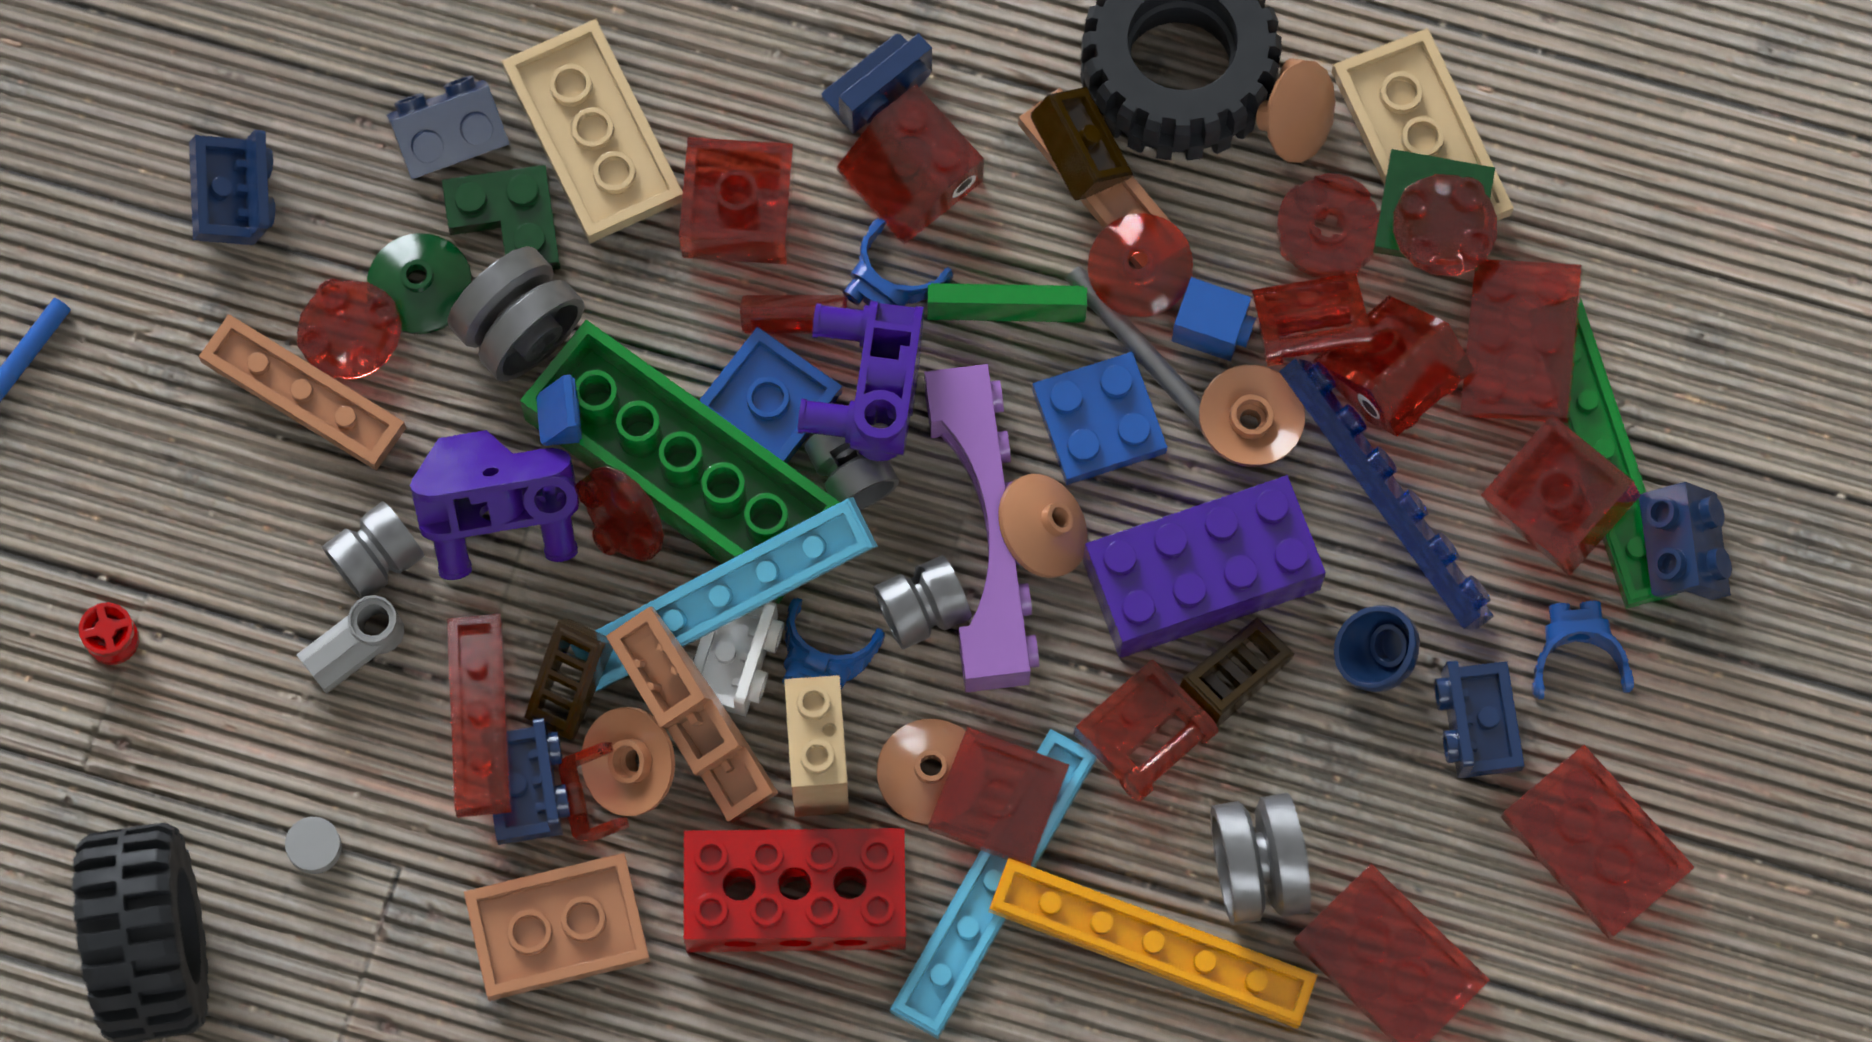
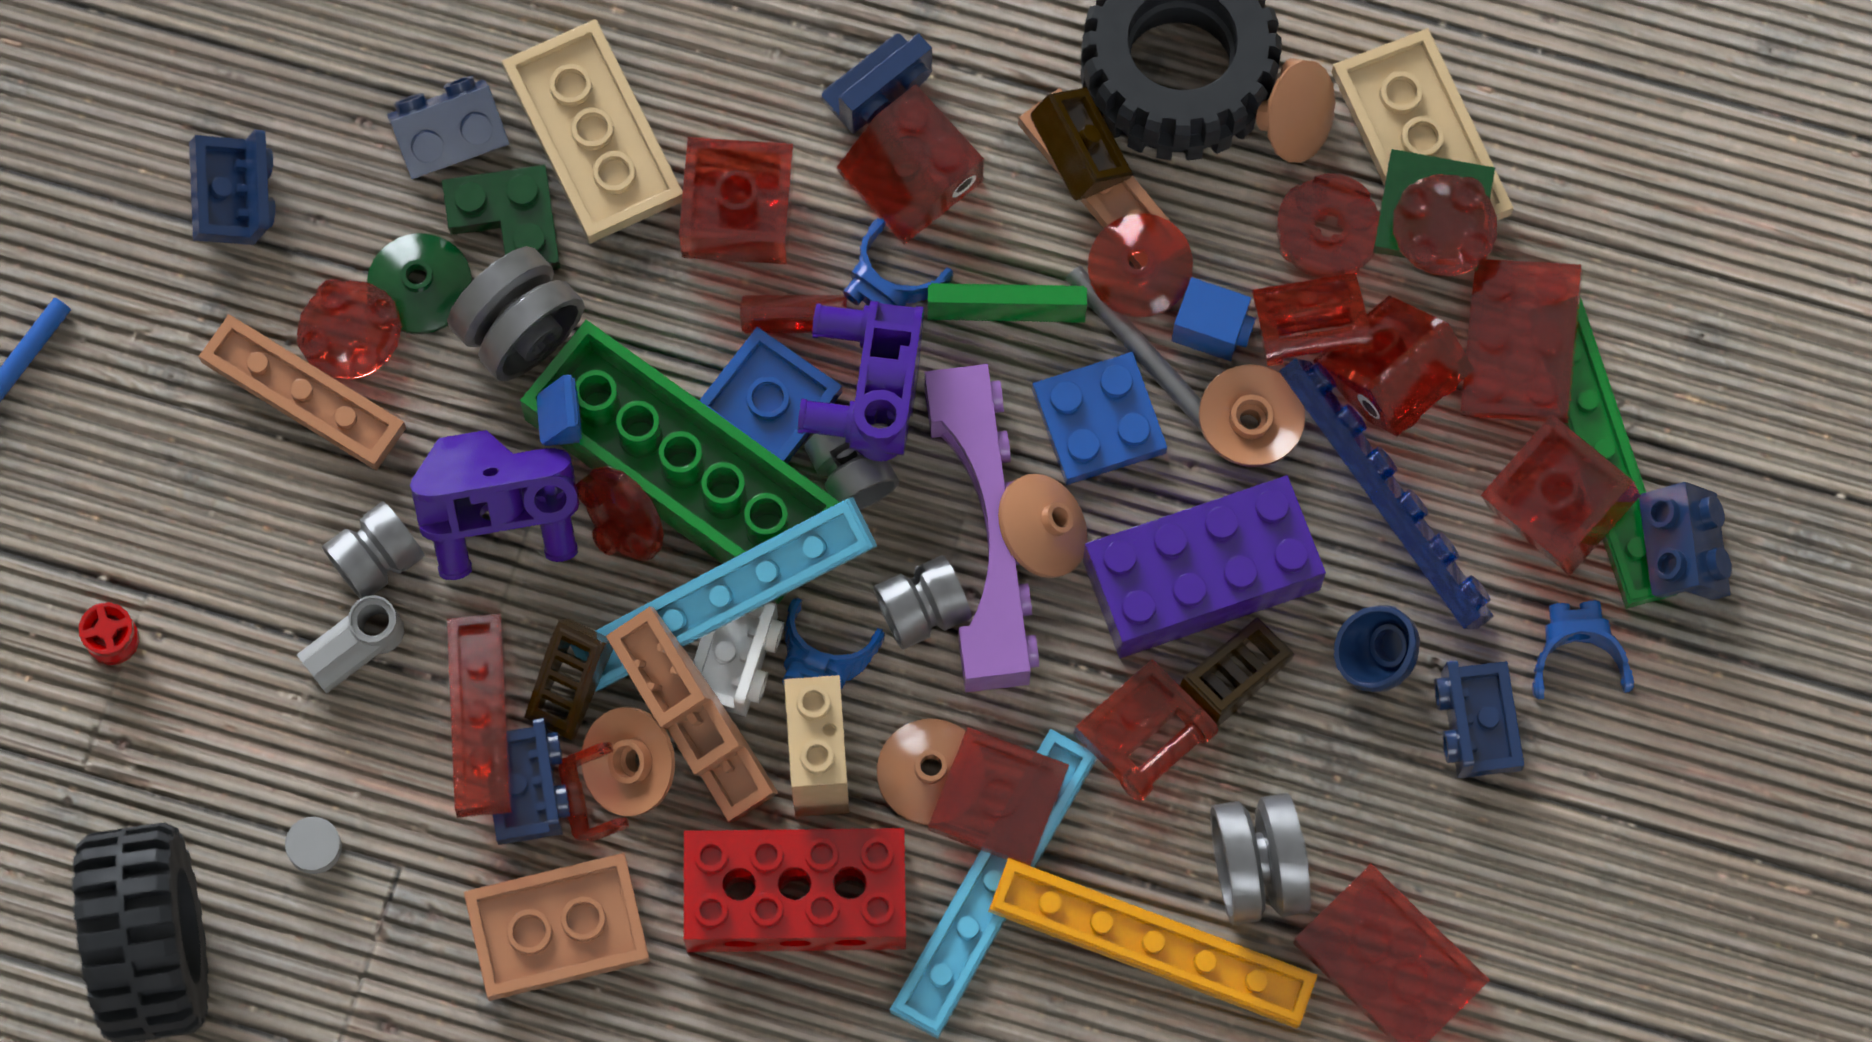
(1597, 842): clear red plate -> none

